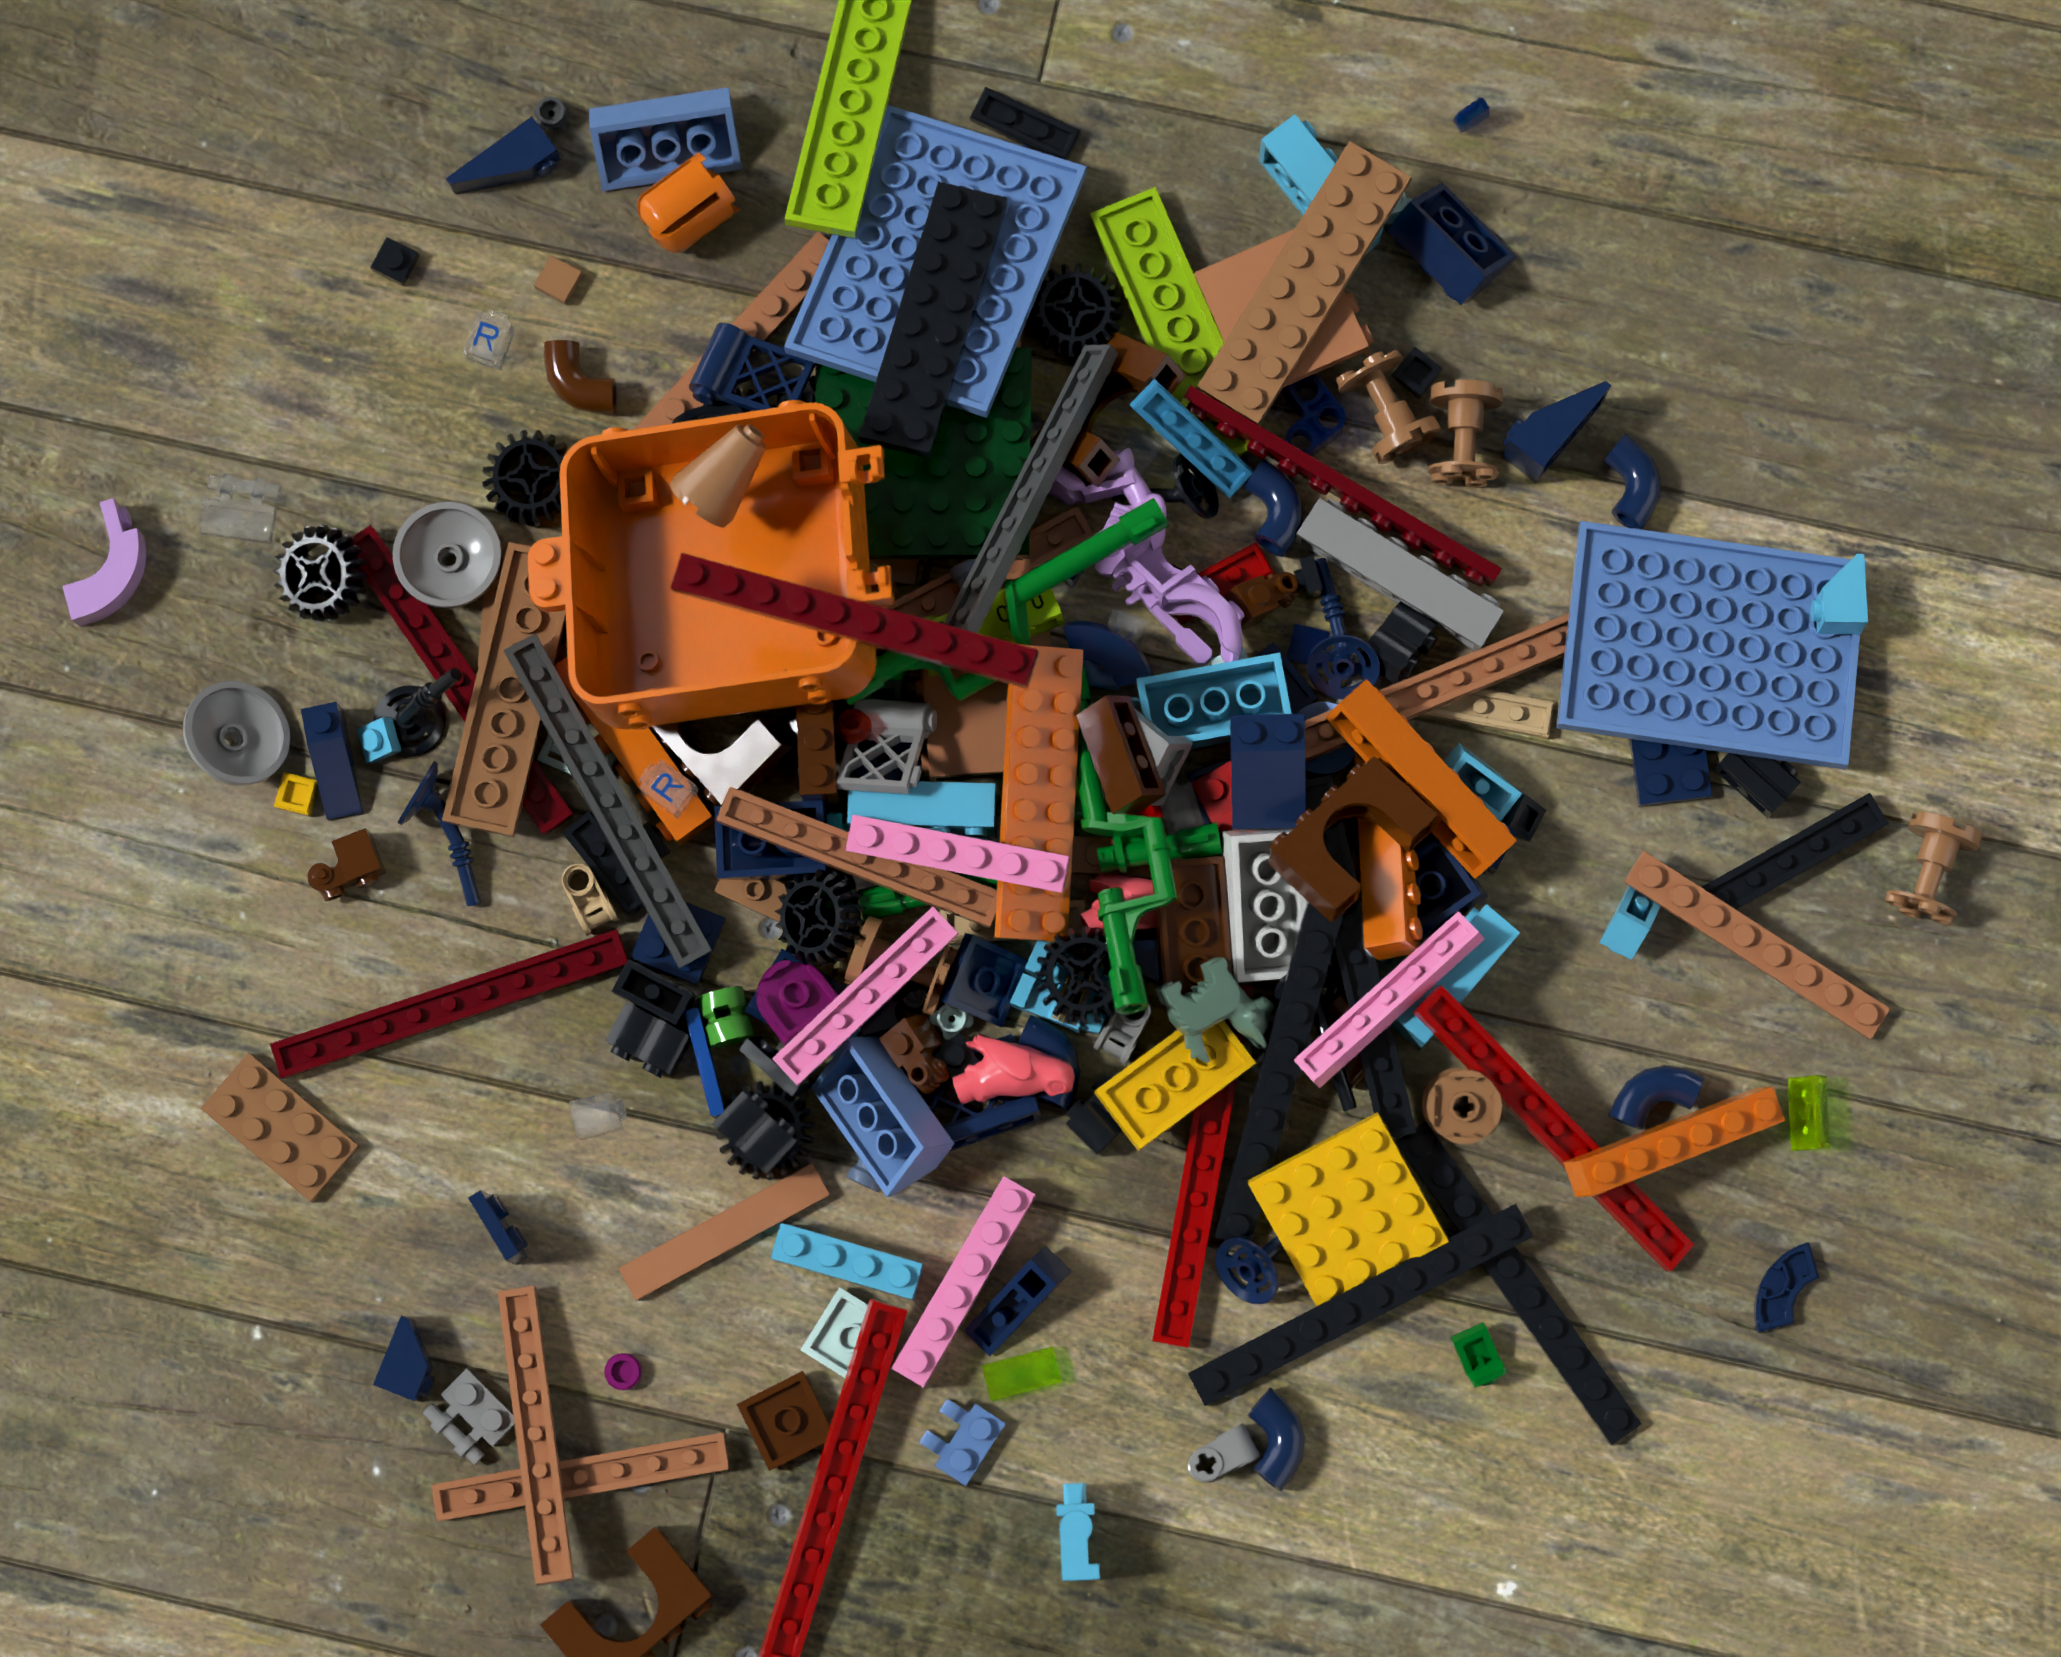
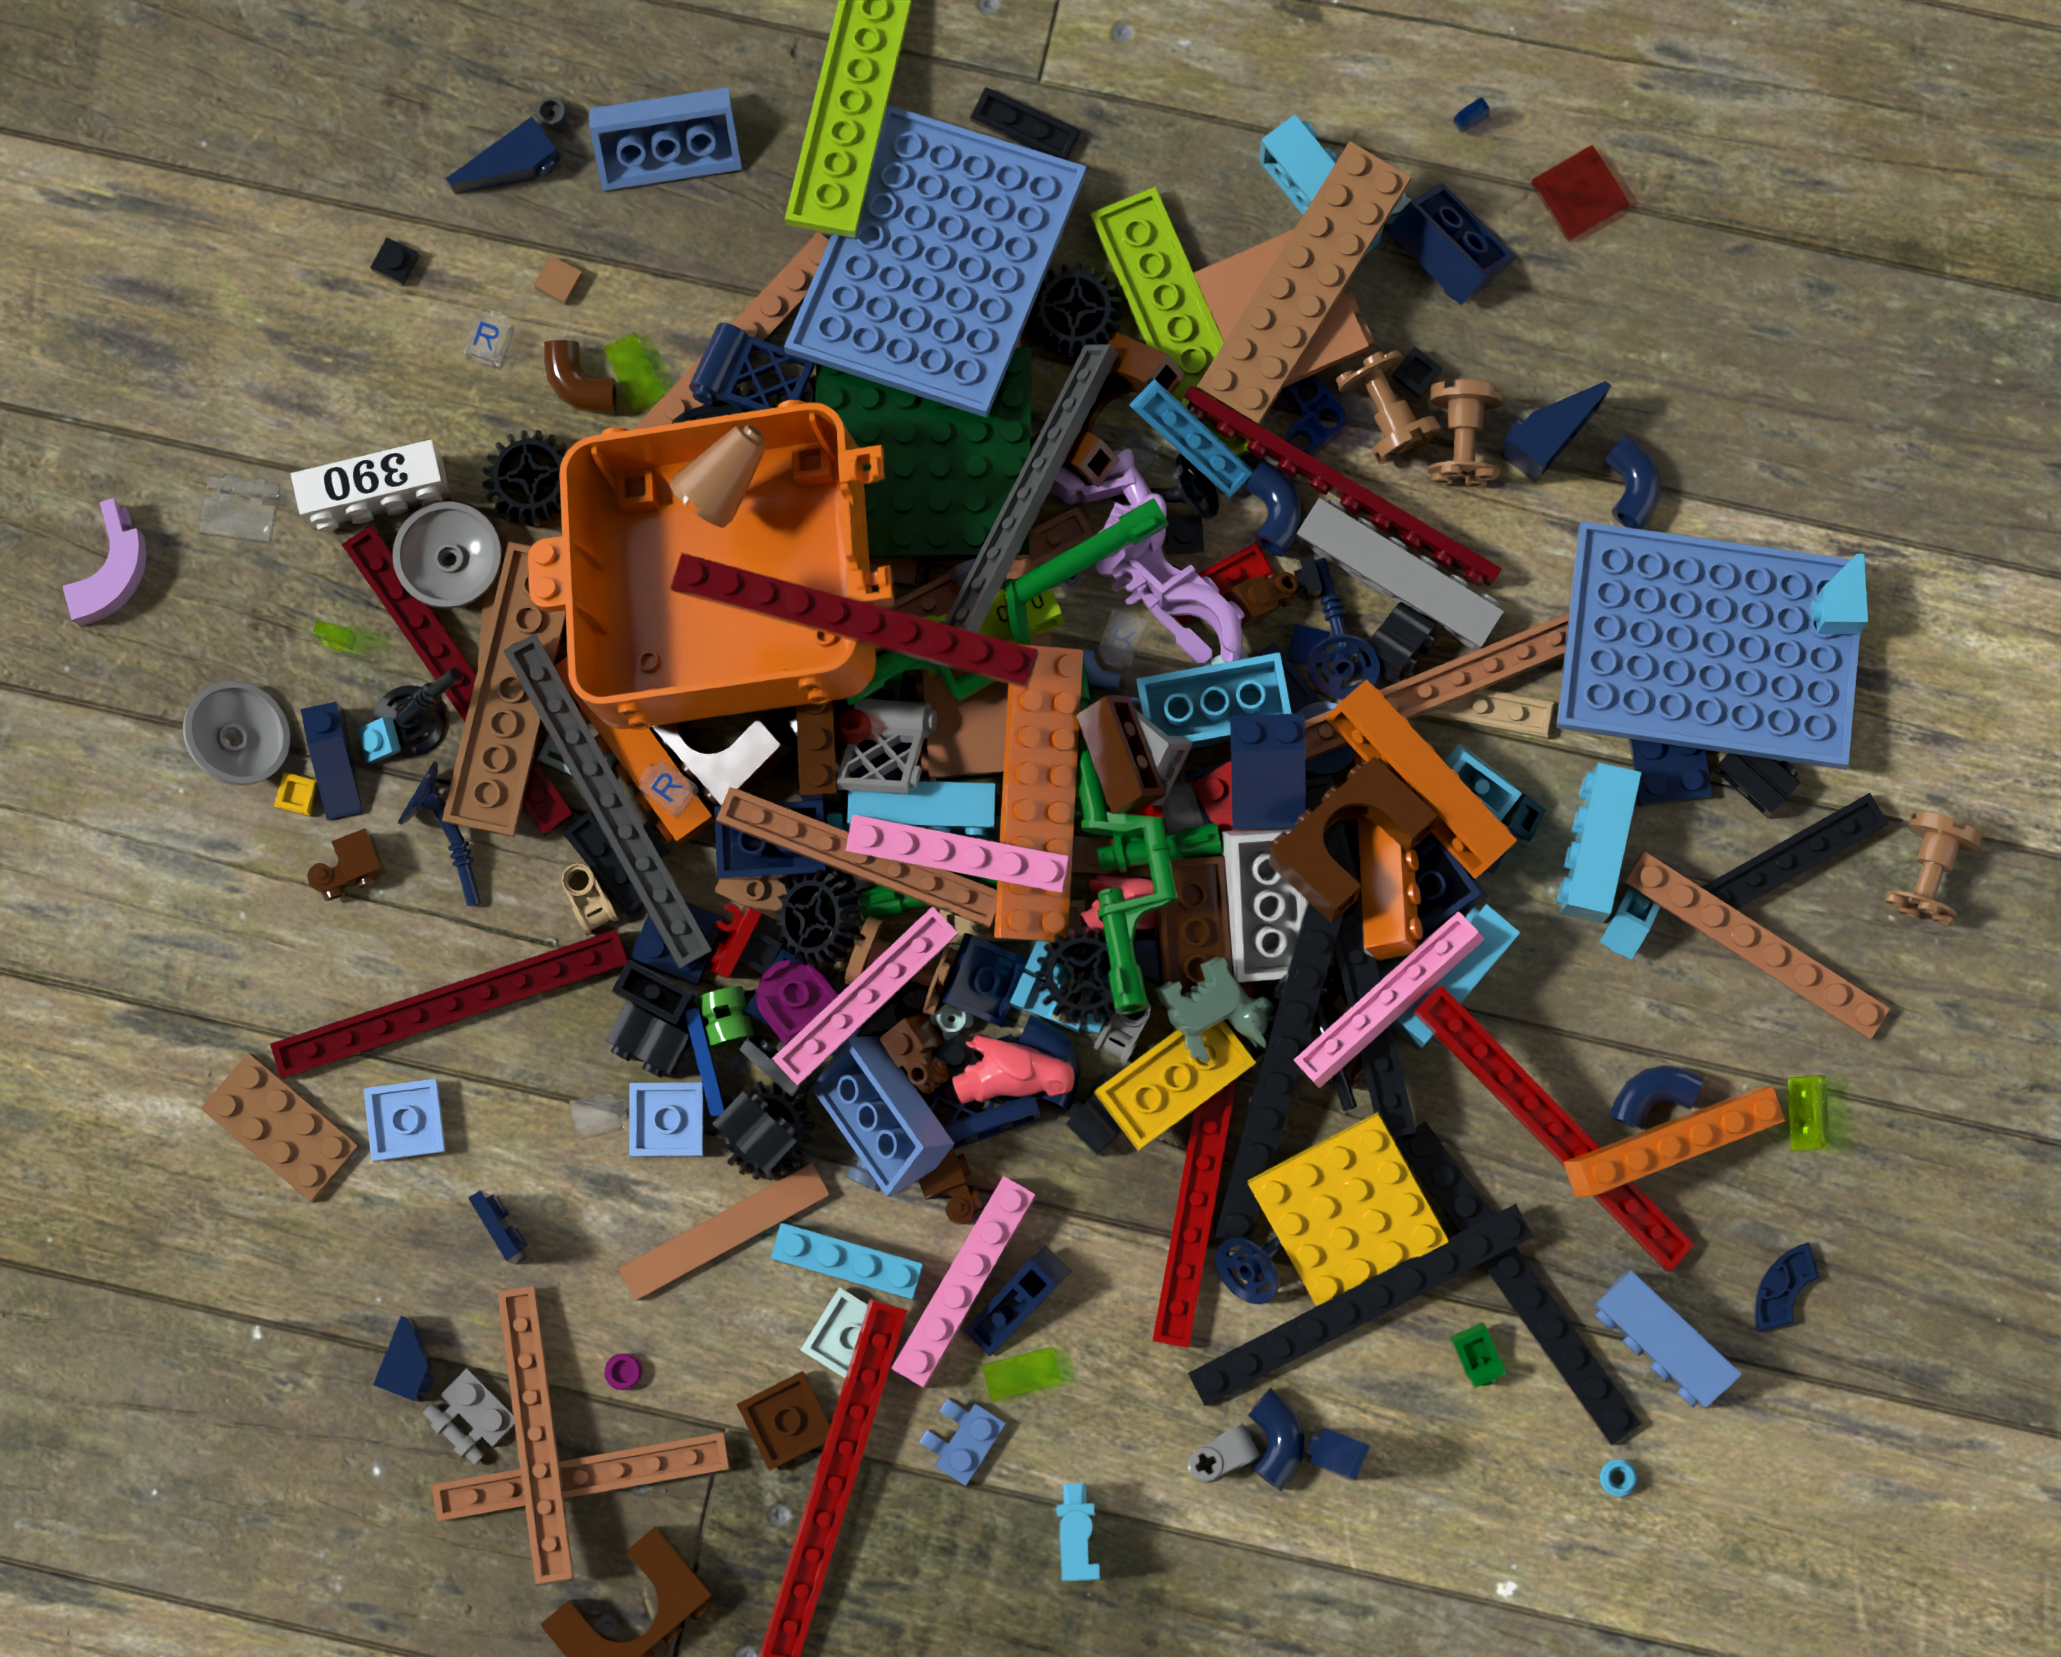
(334, 637): none -> clear neon green plate
(339, 556): black gear -> none
(370, 486): none -> white brick
(404, 1120): none -> light blue plate
(634, 372): none -> clear neon green plate
(666, 1119): none -> light blue plate
(685, 205): orange cylinder -> none
(726, 954): none -> red plate
(760, 952): none -> black plate
(933, 320): black plate -> none
(950, 1180): none -> reddish brown brick
(1109, 650): dark blue tile -> none
(1185, 535): none -> black plate
(1337, 1453): none -> dark blue slope
(1461, 1105): medium nougat piece -> none
(1580, 193): none -> clear red tile
(1600, 842): none -> medium azure brick
(1630, 1477): none -> medium azure plate
(1665, 1340): none -> medium blue slope

